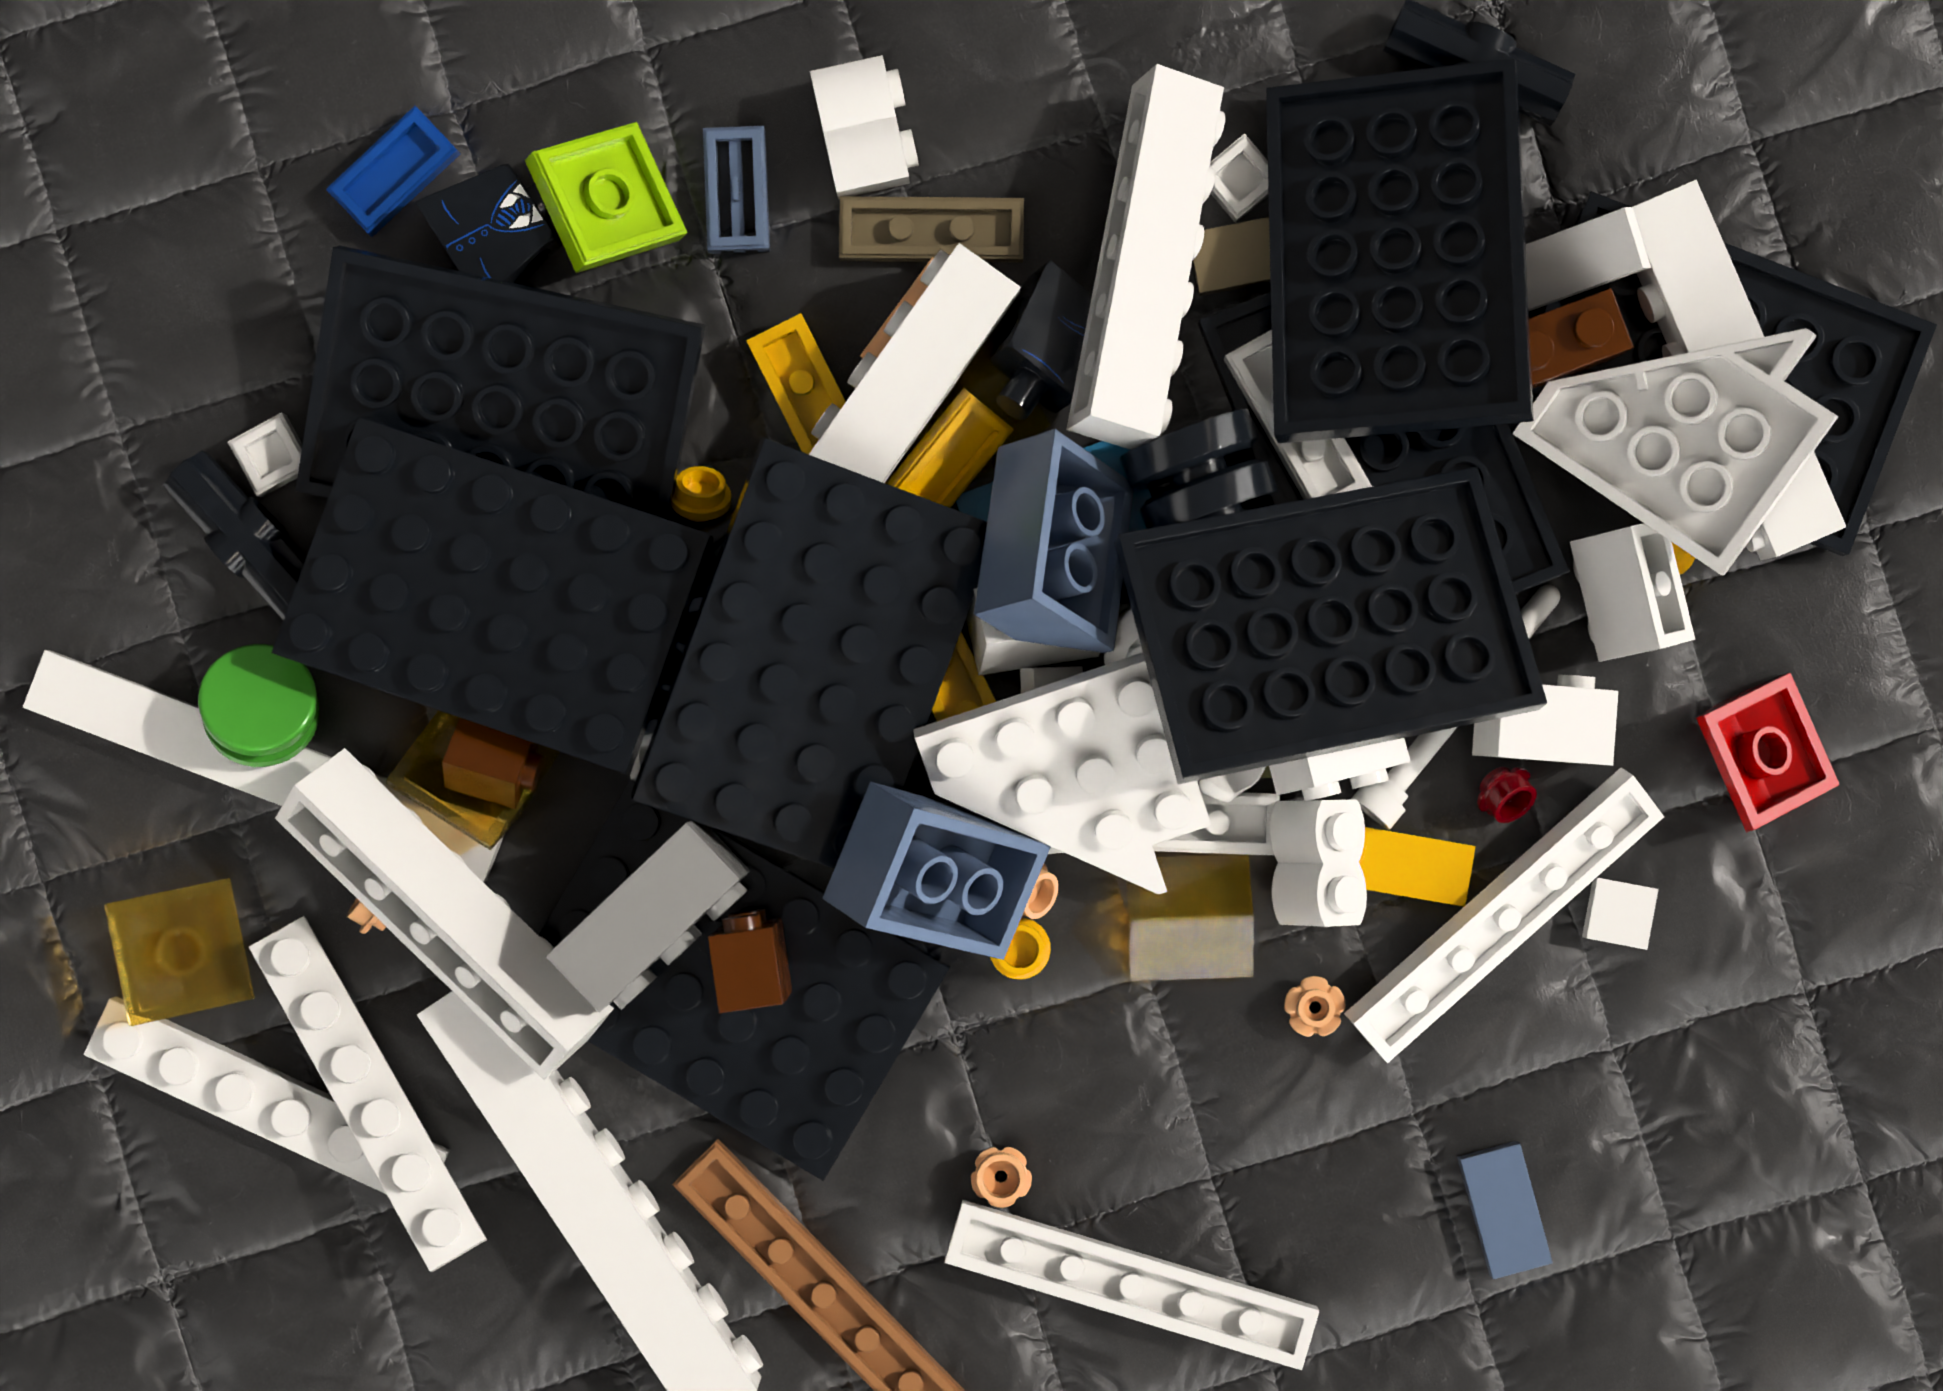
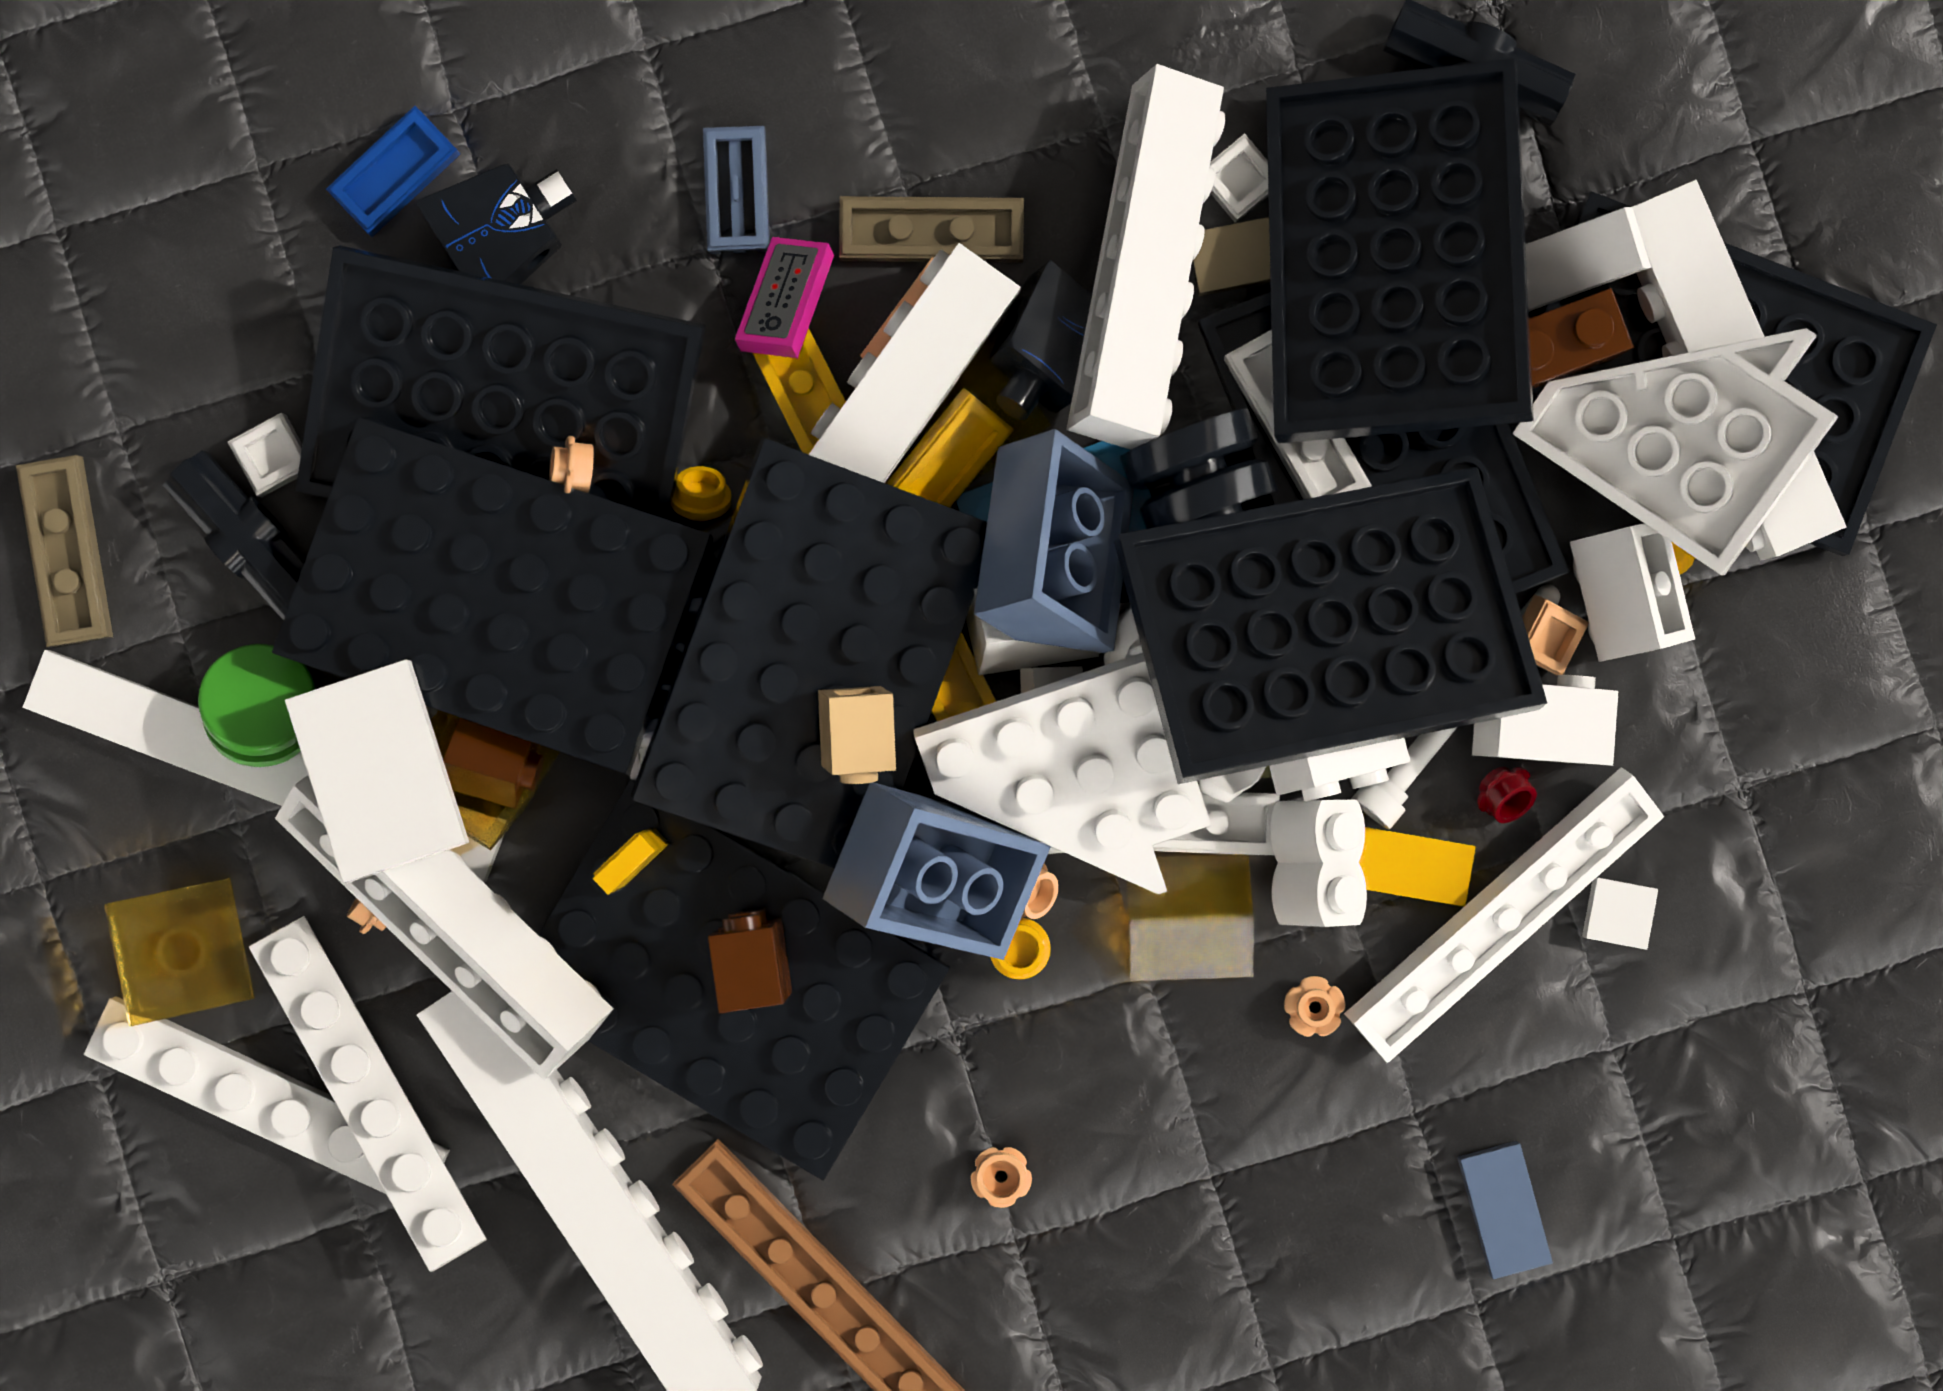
(64, 551): none -> dark tan tile
(376, 771): none -> white tile
(572, 465): none -> light nougat plate
(605, 196): lime tile -> none
(630, 860): none -> yellow tile
(651, 917): light grey brick -> none
(784, 297): none -> tile
(857, 733): none -> tan brick
(862, 126): white brick -> none
(1132, 1284): white plate -> none
(1552, 634): none -> light nougat tile
(1767, 751): red slope -> none

